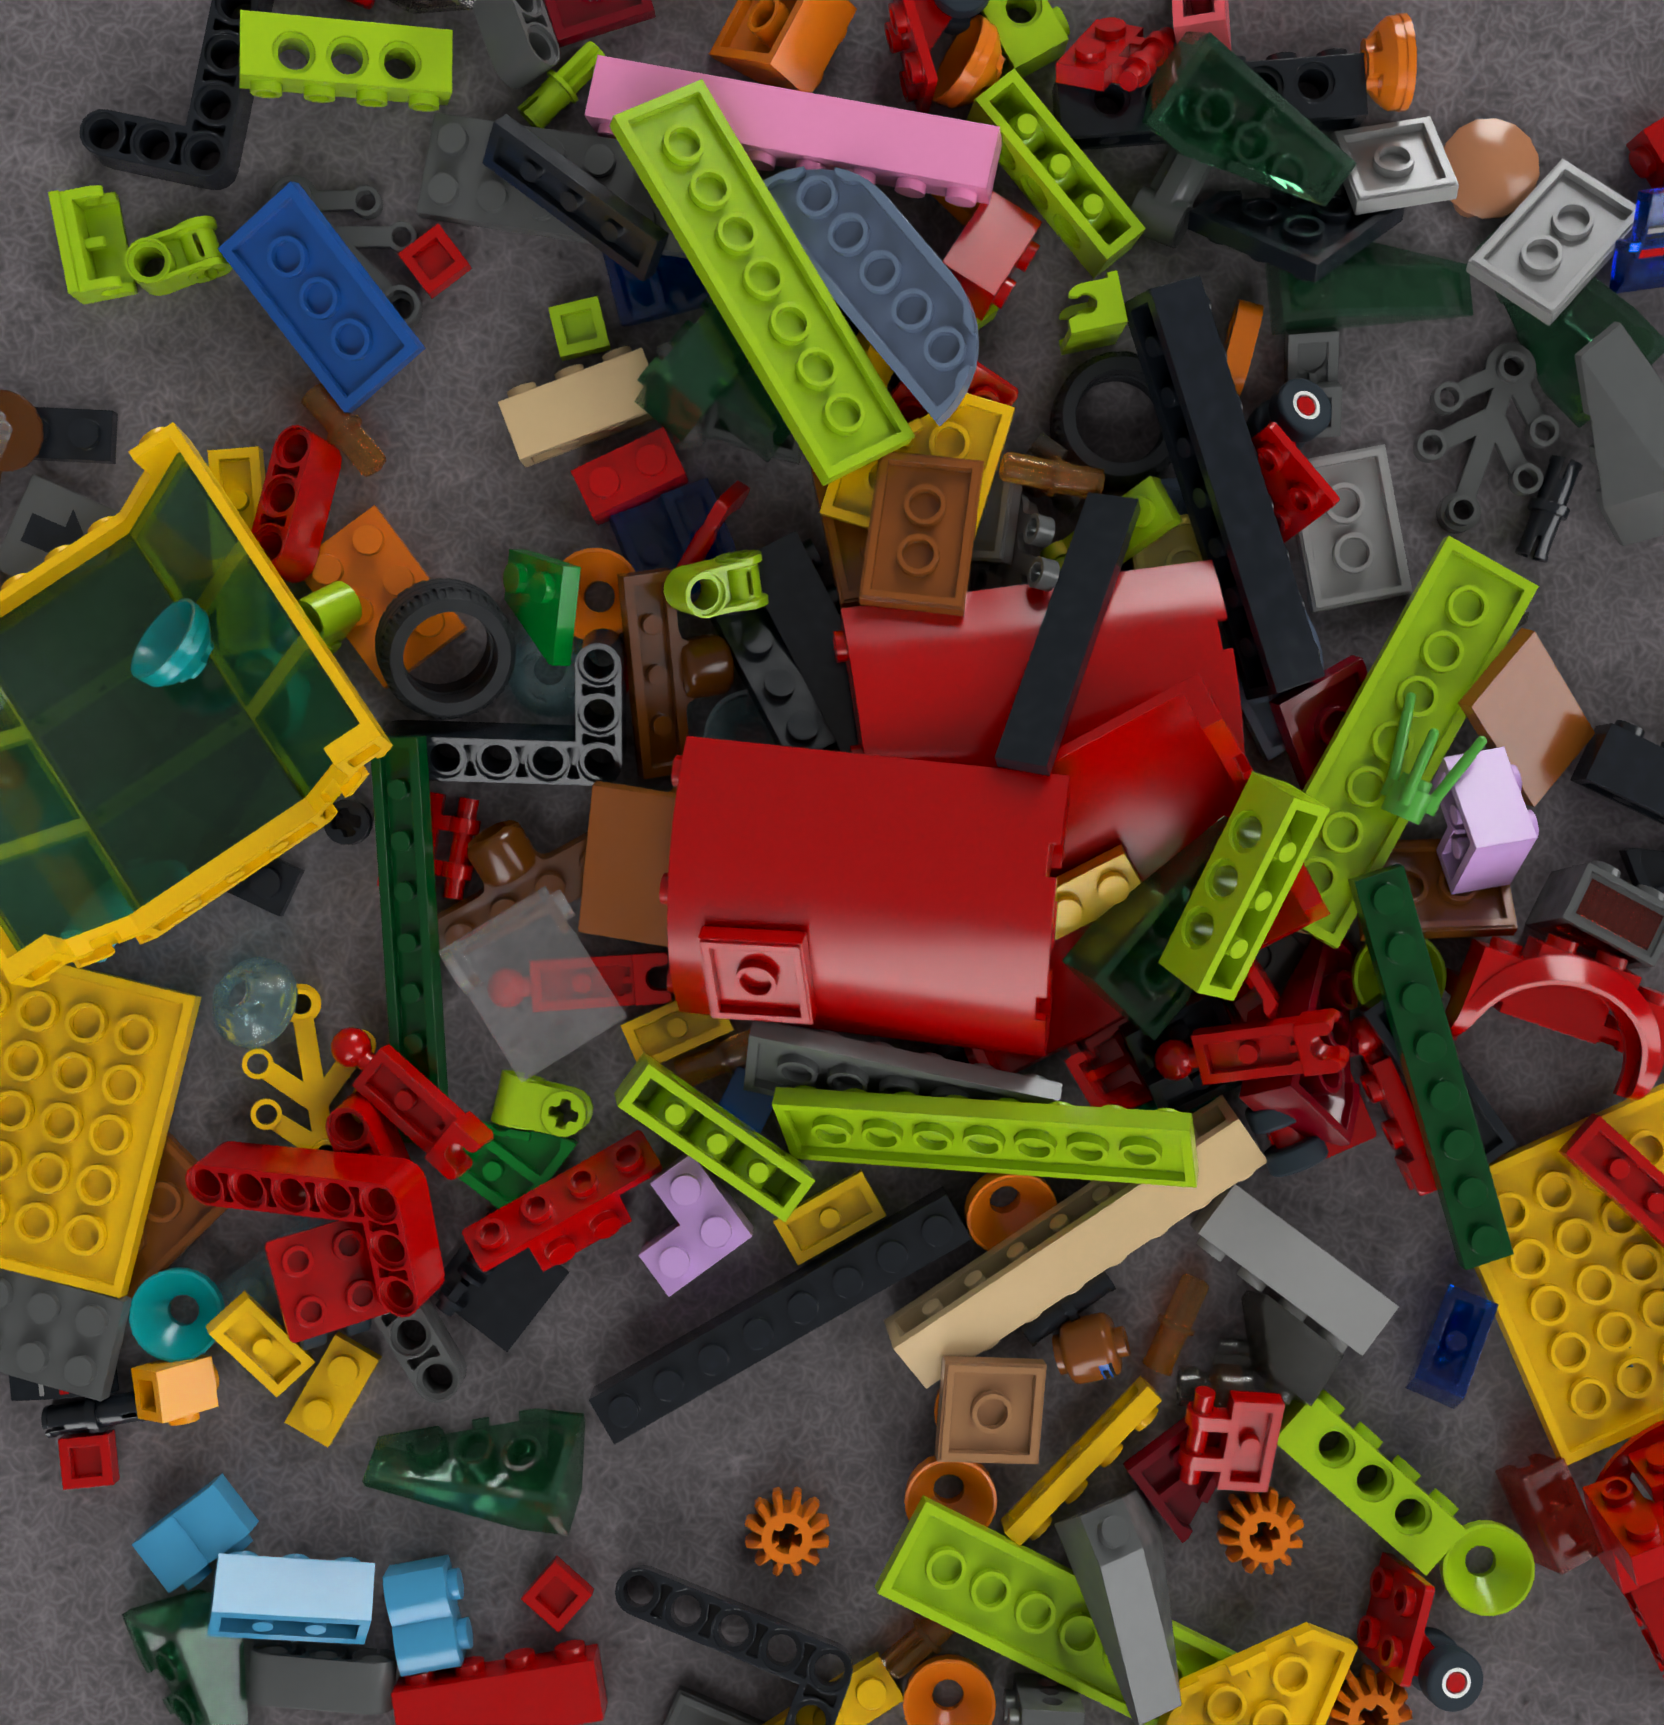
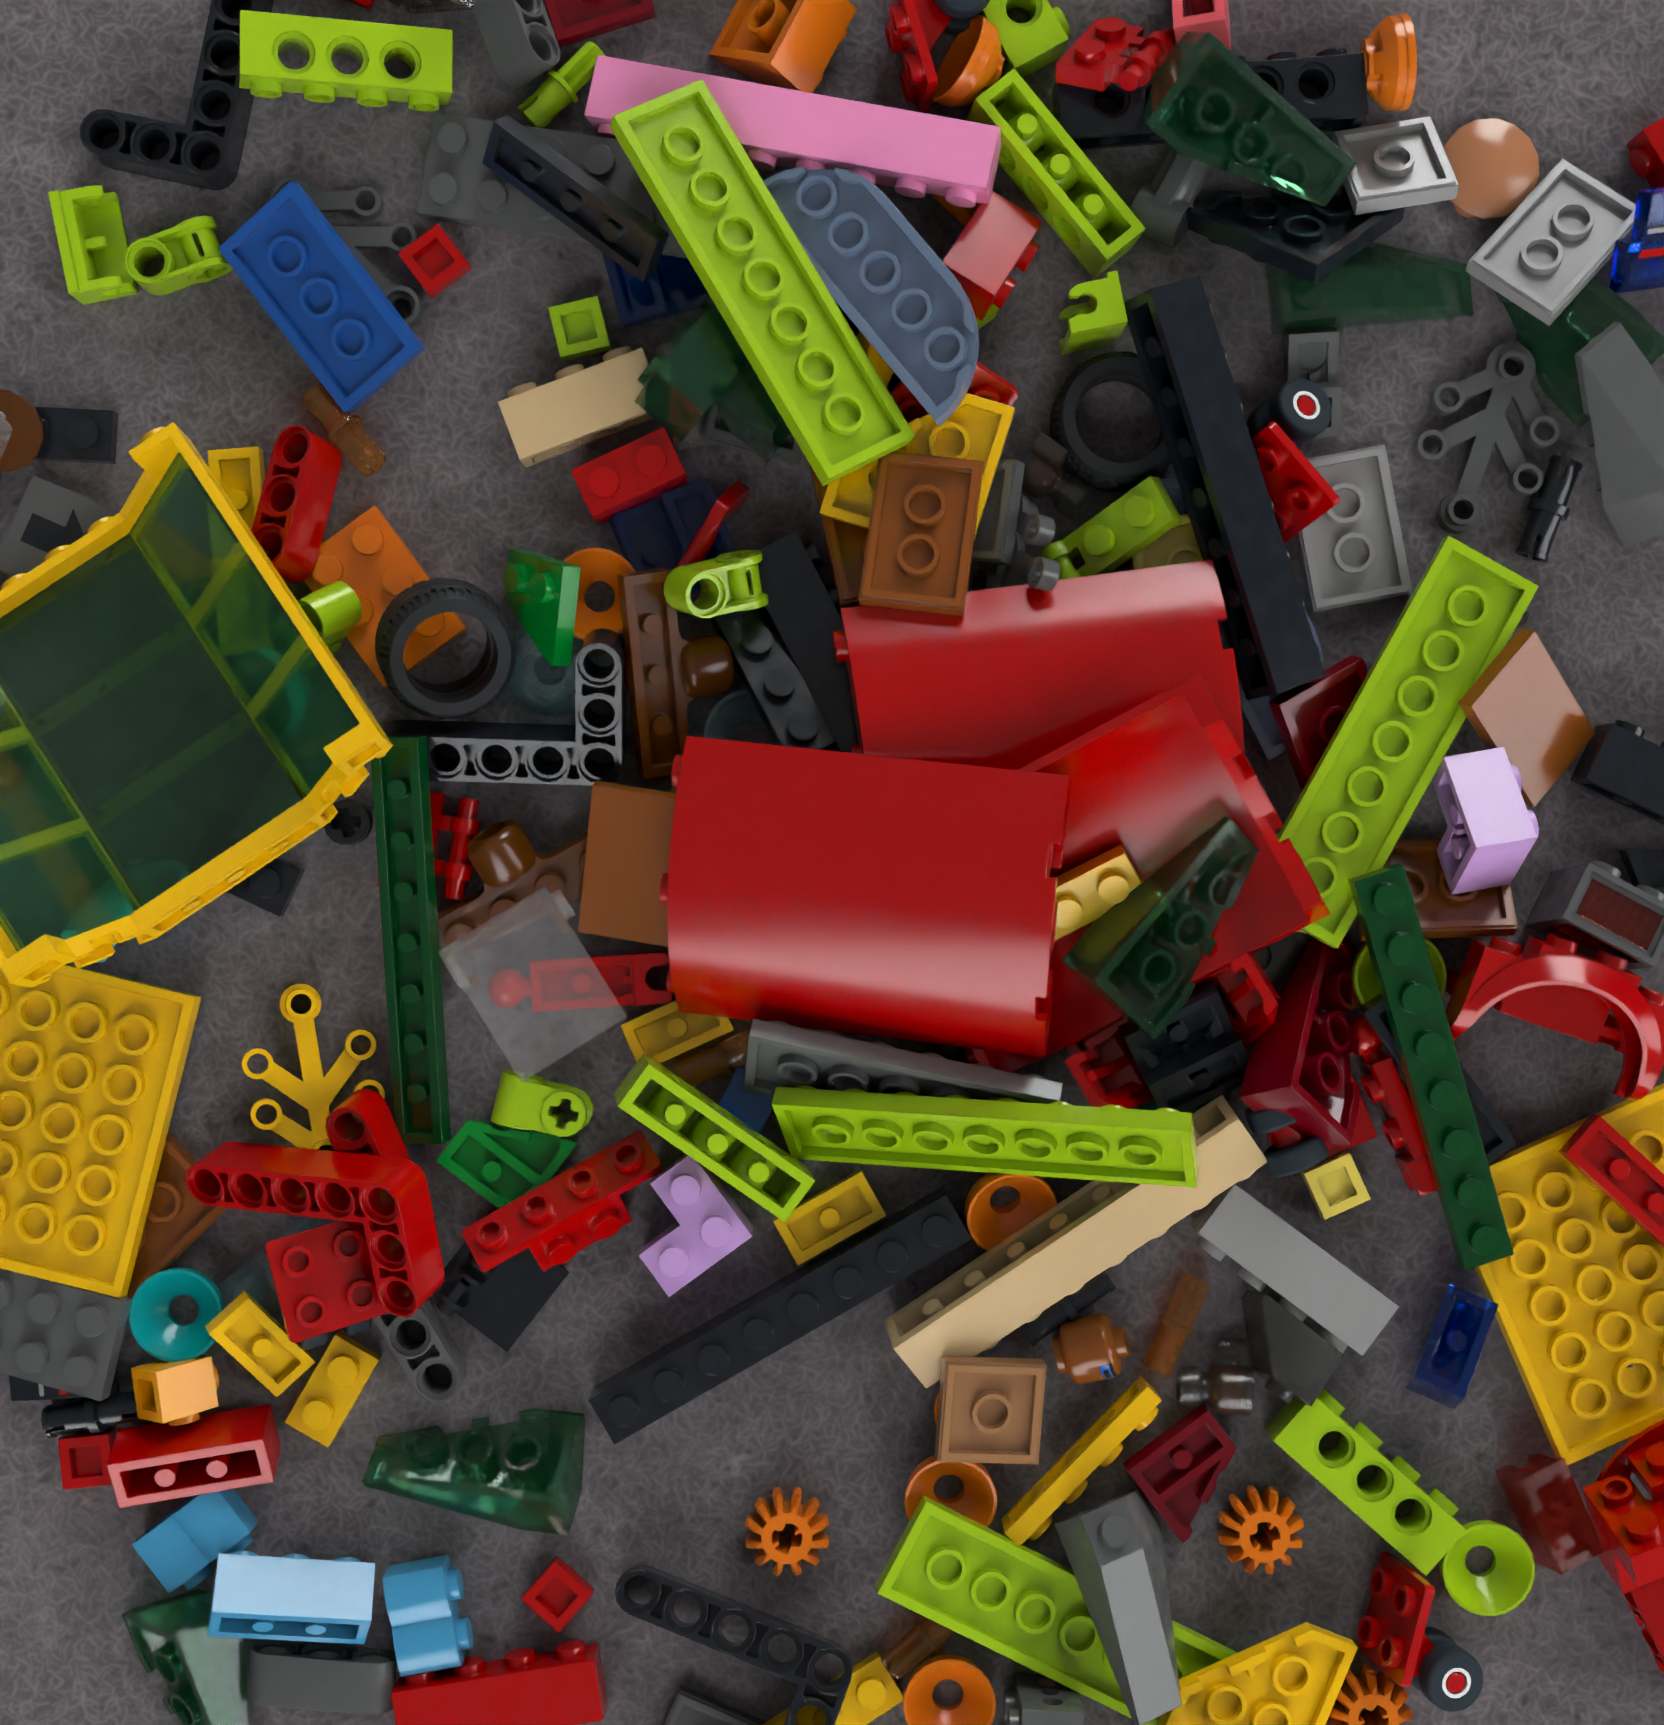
(174, 645): teal piece -> none
(194, 1458): none -> red brick
(265, 1007): clear light blue piece -> none
(412, 1103): red plate -> none
(758, 974): red tile -> none
(1051, 475): clear orange axle -> none
(1067, 634): black tile -> none
(1242, 339): orange beam -> none
(1243, 886): lime brick -> none
(1247, 1440): red plate -> none
(1256, 1050): red plate -> none
(1335, 1185): none -> light yellow plate
(1409, 794): bright green plant -> none

